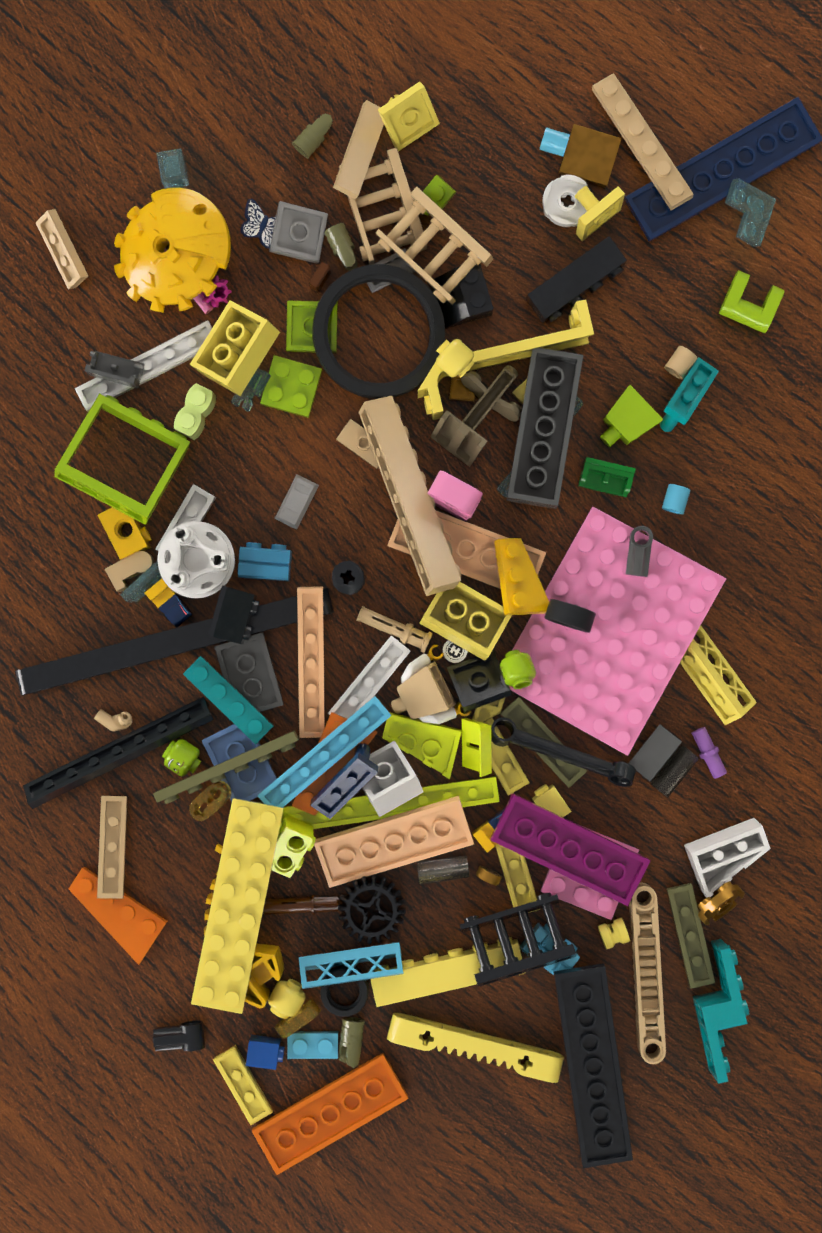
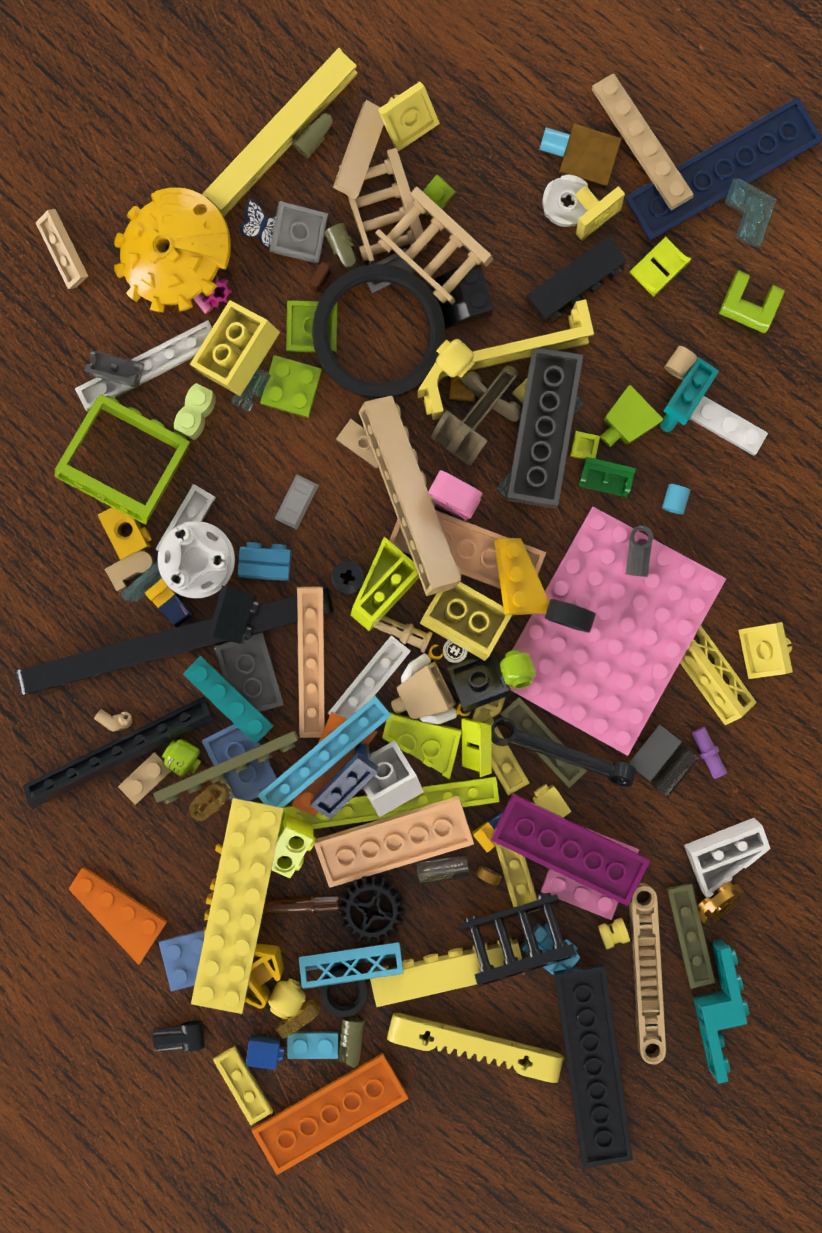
(112, 847): tan plate -> none
(144, 778): none -> tan plate
(172, 168): clear light blue brick -> none
(182, 958): none -> medium blue plate
(281, 132): none -> light yellow tile
(384, 585): none -> neon yellow wedge
(584, 445): none -> neon yellow tile
(650, 275): none -> neon yellow piece
(729, 426): none -> white plate
(766, 650): none -> light yellow tile

